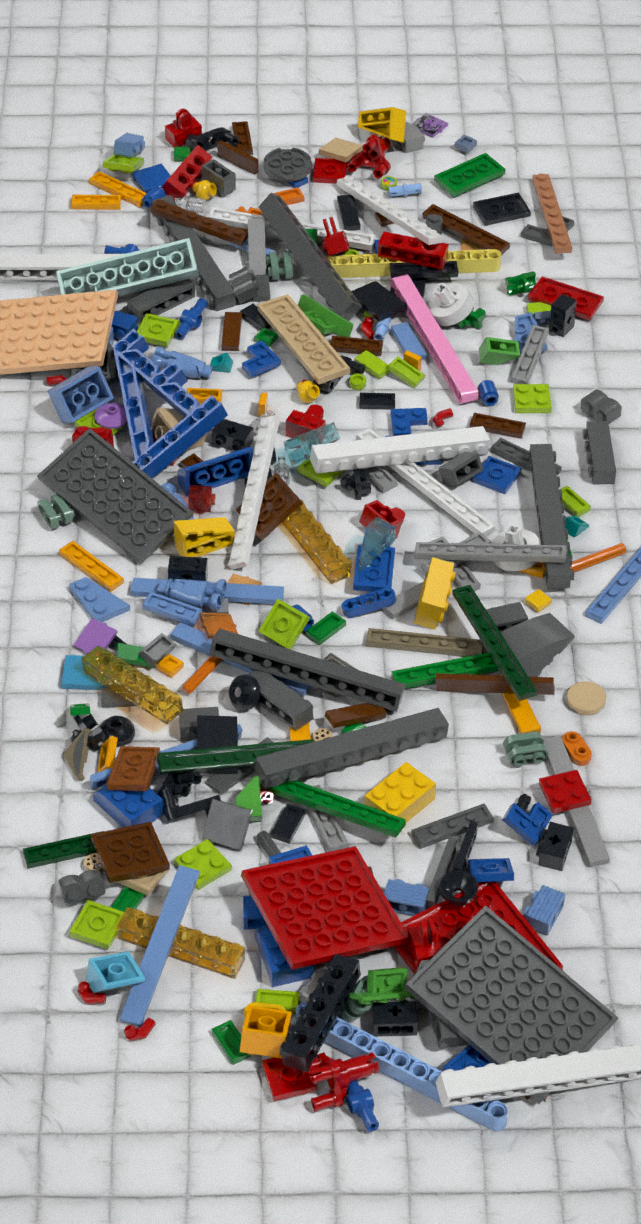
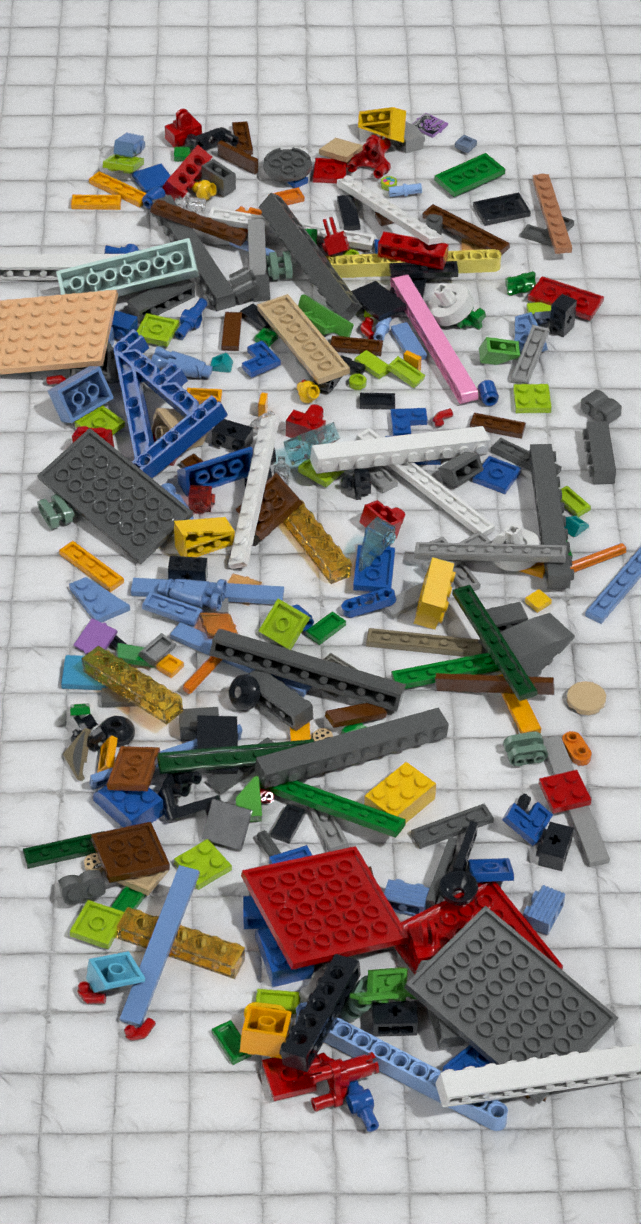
(111, 416): medium lavender dish -> none

